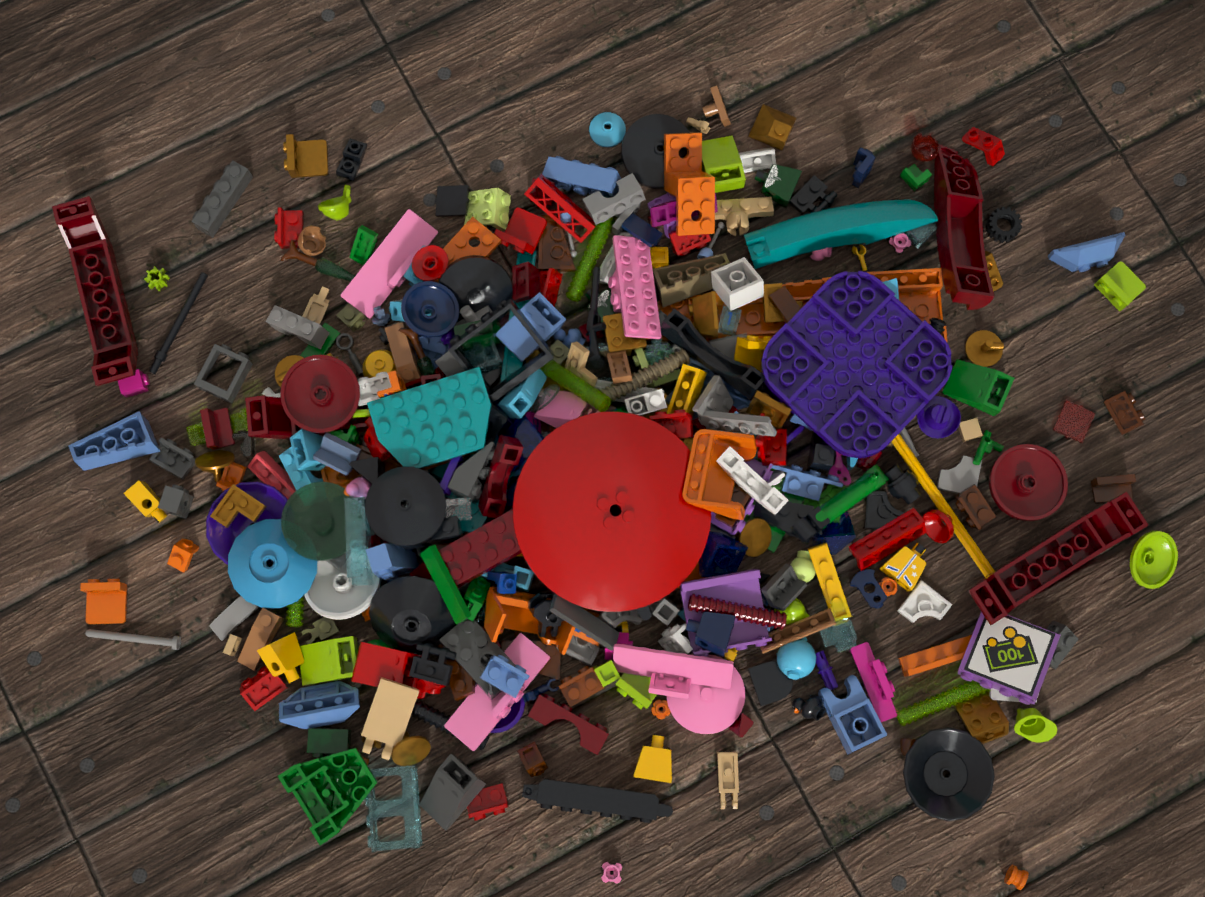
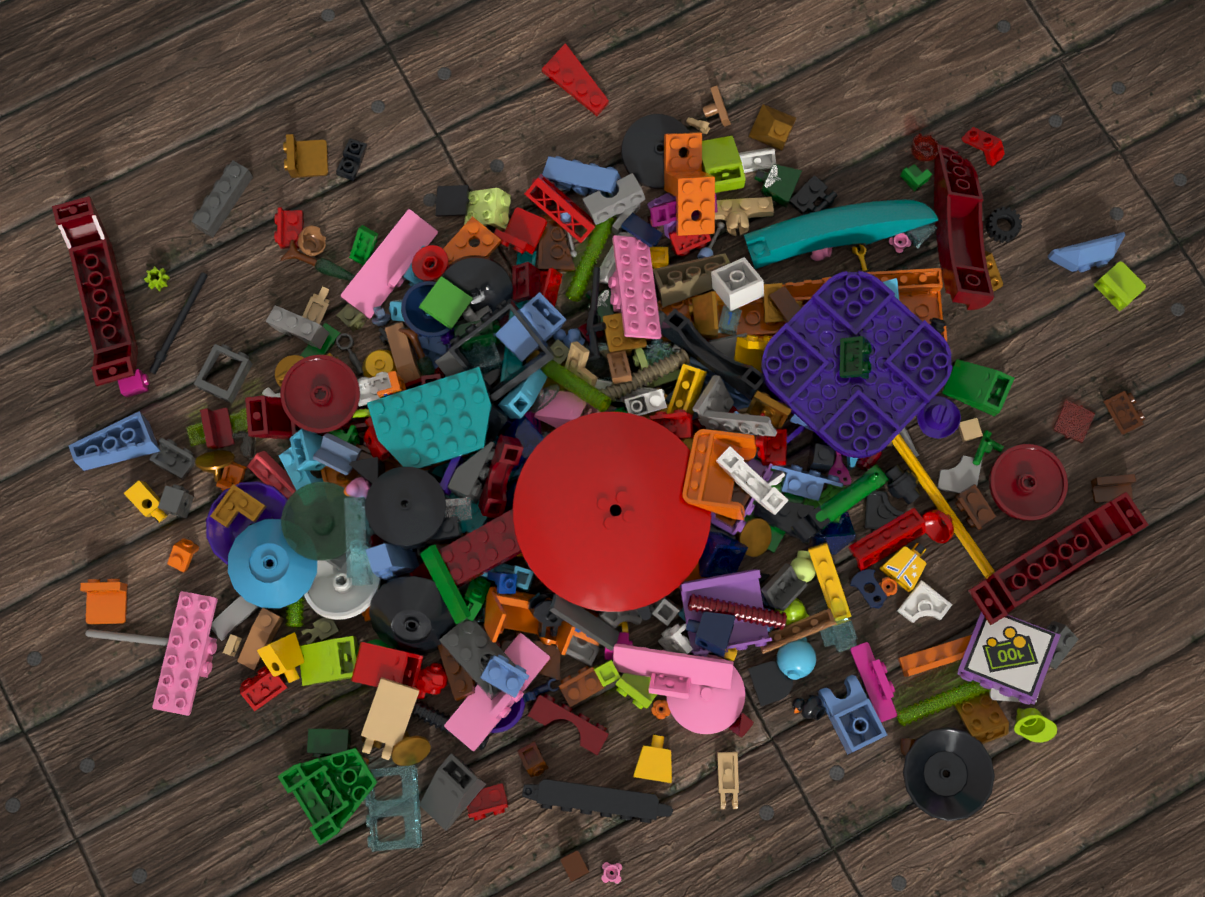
(187, 653): none -> bright pink bracket
(319, 705): medium blue wedge -> none
(337, 207): lime hat -> none
(431, 670): black plate -> none
(445, 302): none -> bright green tile
(574, 865): none -> reddish brown panel
(575, 80): none -> red wing
(607, 137): medium azure dish -> none
(825, 671): dark purple axle -> none
(855, 357): none -> dark green bracket
(863, 162): dark blue bracket -> none
(984, 348): pearl gold shield -> none
(1016, 877): orange wheel -> none
(1153, 559): lime dish -> none

